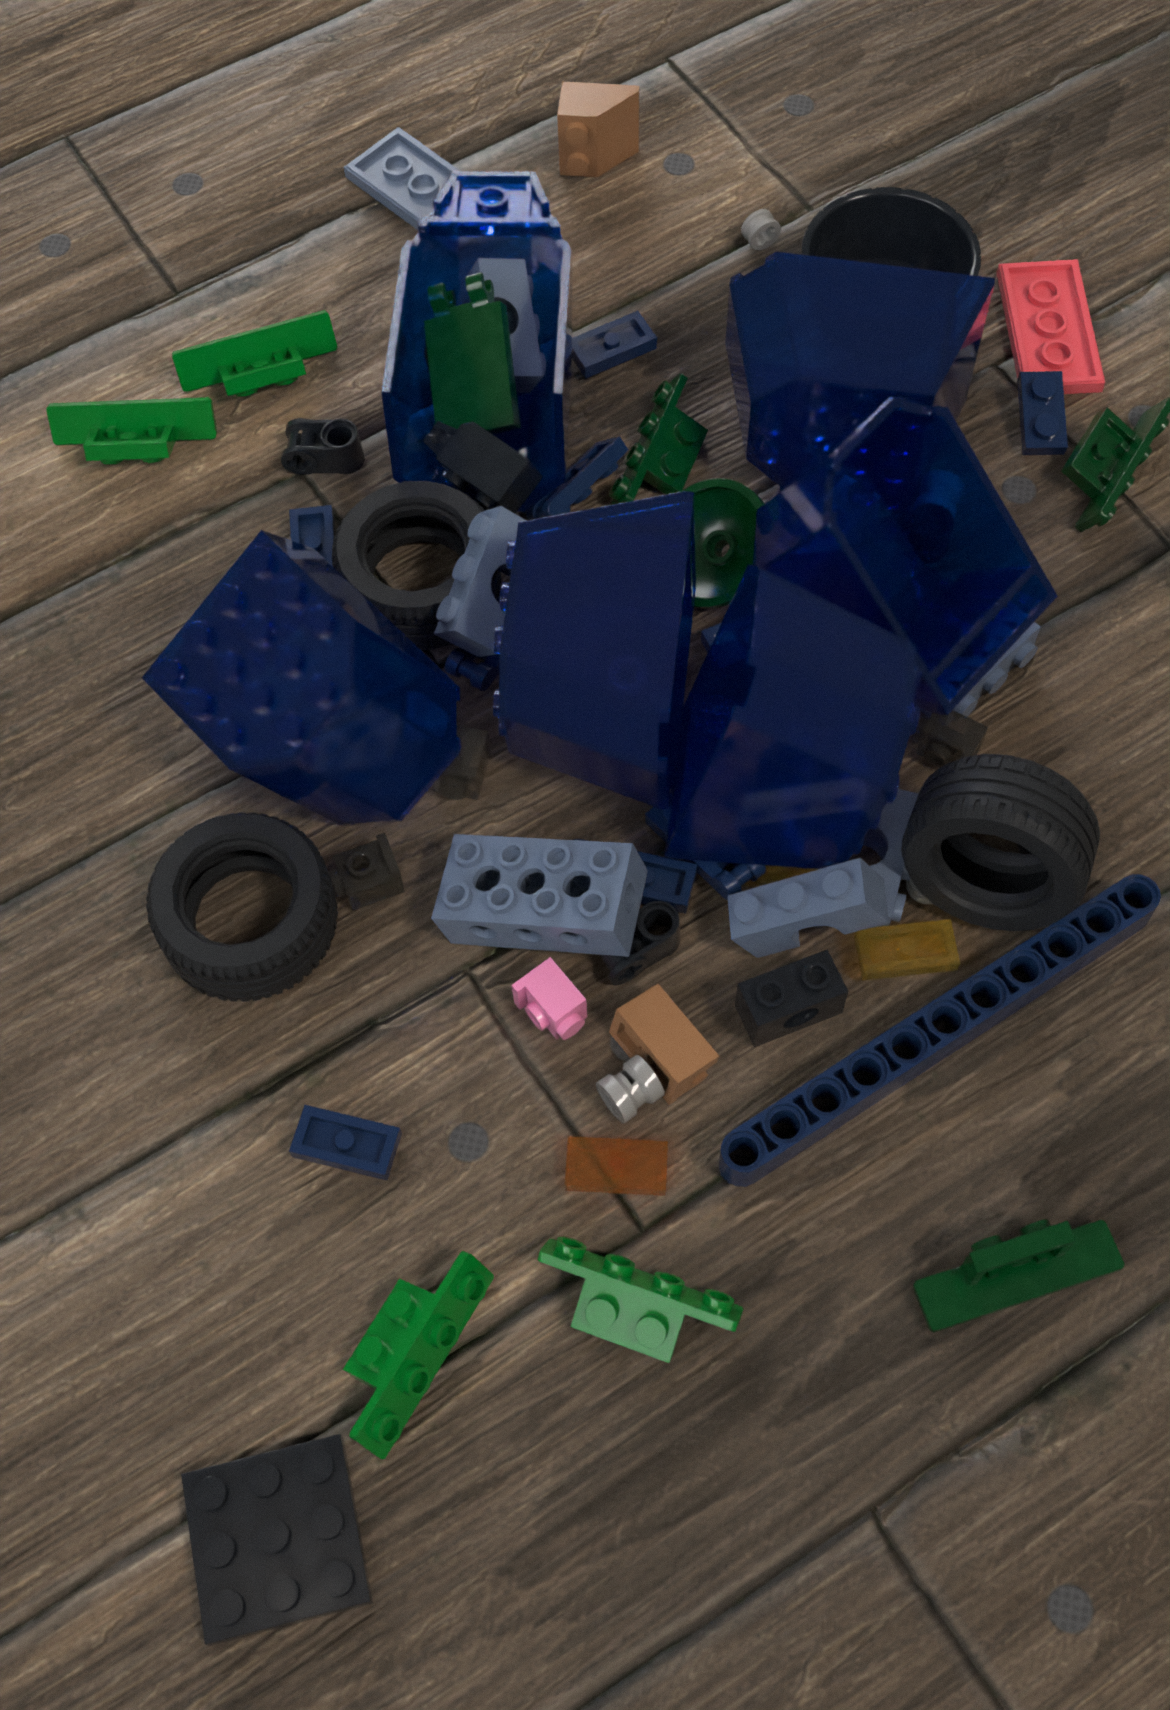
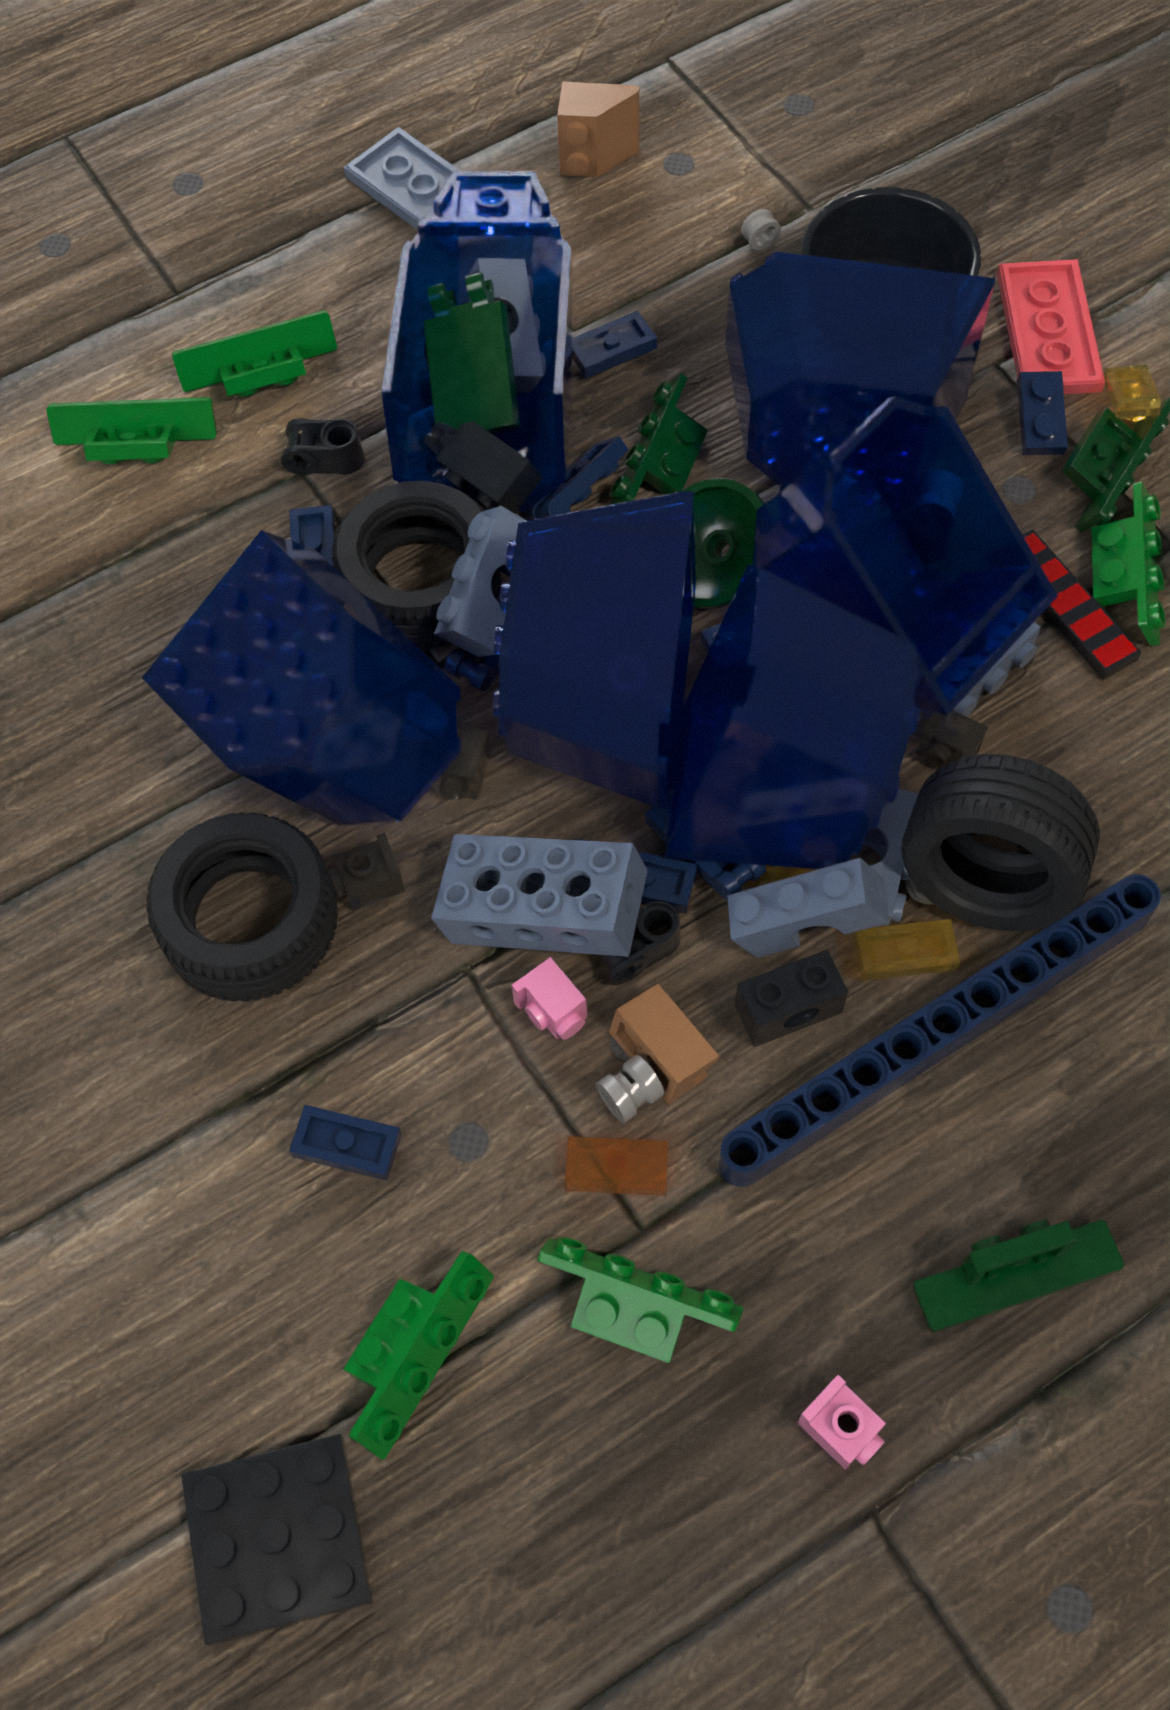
(821, 1423): none -> bright pink brick
(1082, 617): none -> tile
(1127, 563): none -> green bracket
(1132, 392): none -> clear yellow plate

